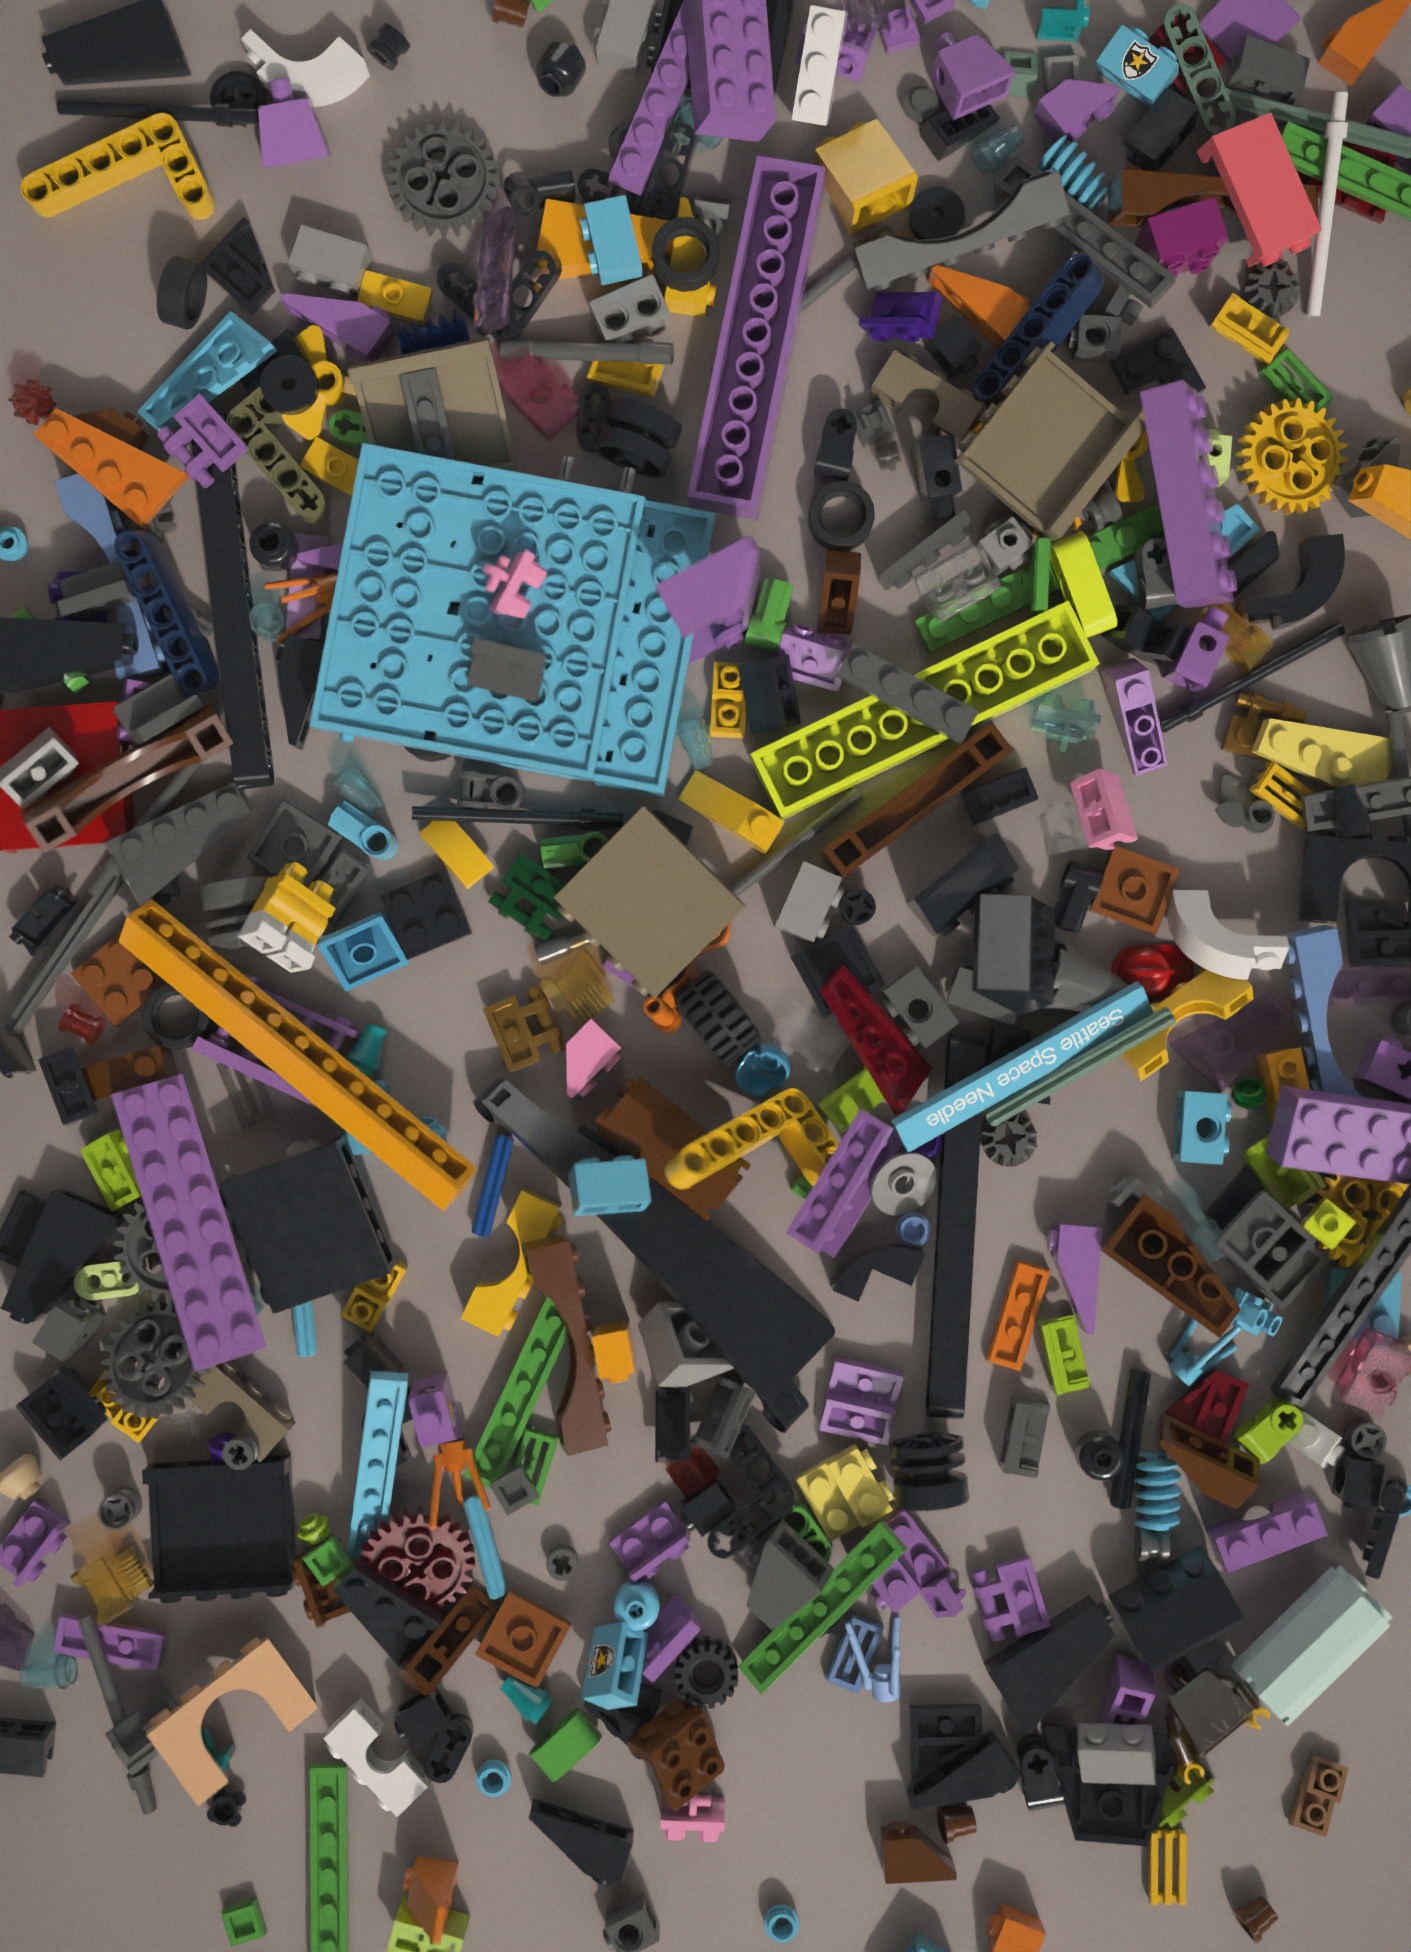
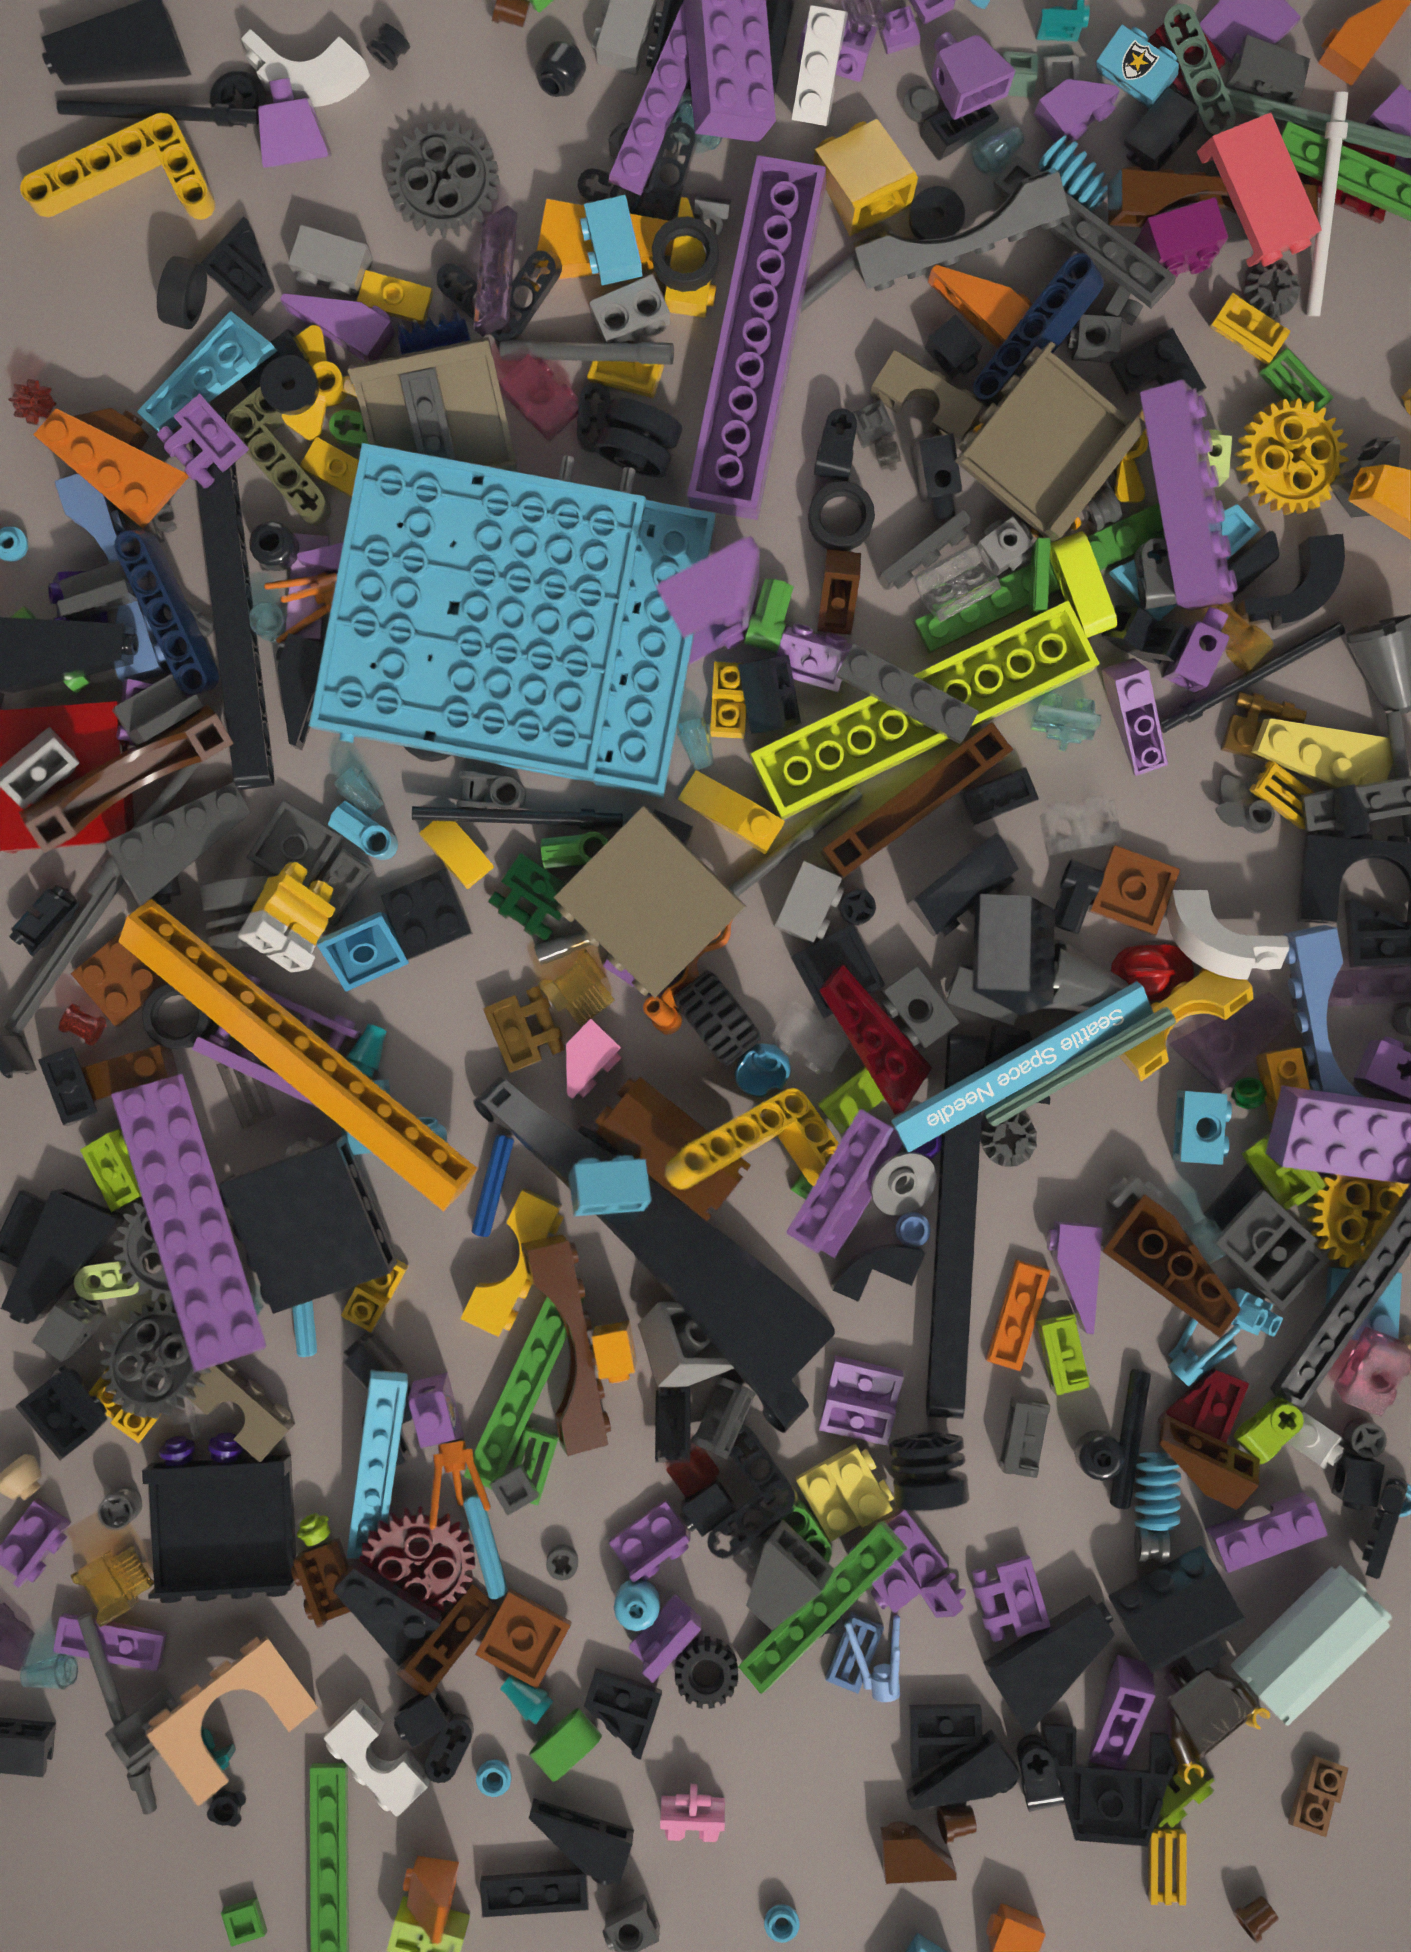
(177, 1451): none -> dark purple plate
(251, 1451): dark grey bush -> none
(327, 1560): bright green tile -> none
(506, 670): dark grey panel -> none
(521, 570): bright pink hips -> none
(534, 1893): none -> black plate
(549, 185): black piece -> none
(615, 1666): medium azure brick -> none
(680, 1751): reddish brown bracket -> none
(902, 316): dark purple bracket -> none
(1103, 809): bright pink hinge -> none
(1116, 1753): light grey brick -> none
(1327, 1223): neon yellow brick -> none

